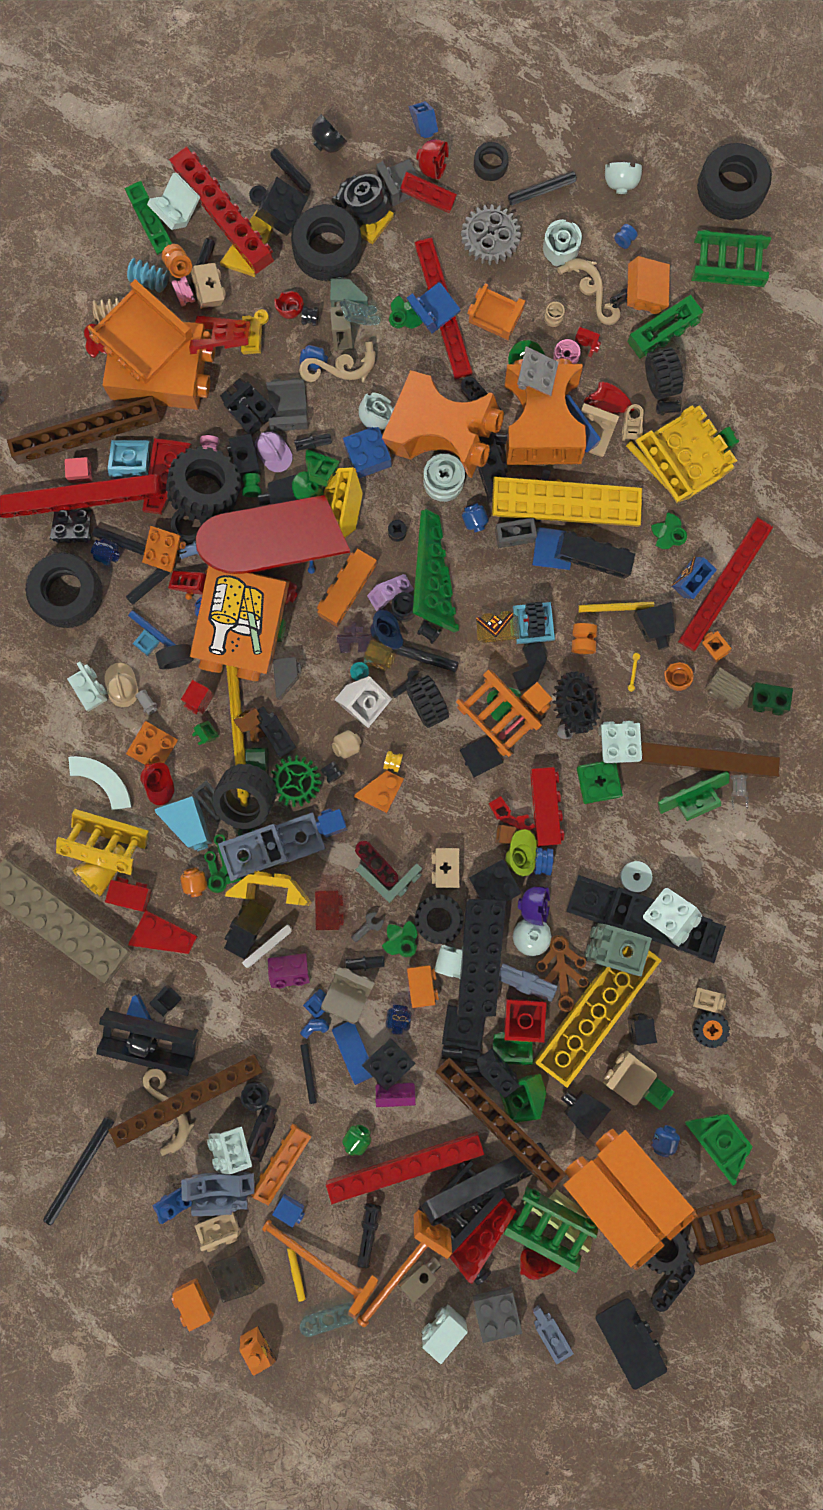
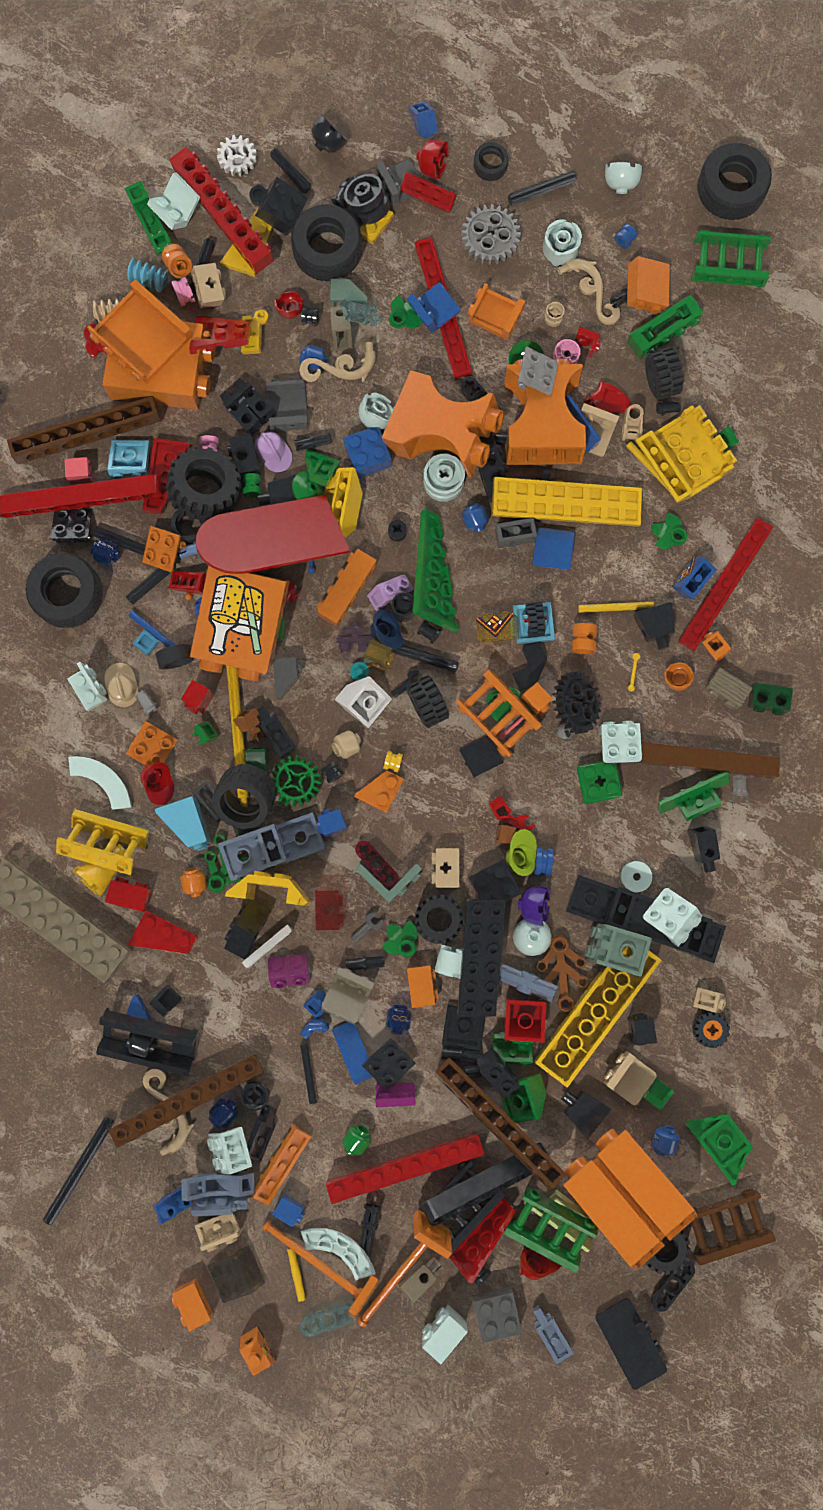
(223, 1113): none -> clear blue head
(236, 155): none -> white gear
(343, 1246): none -> light aqua tile
(545, 806): red brick -> none
(595, 555): black brick -> none
(705, 839): none -> black torso

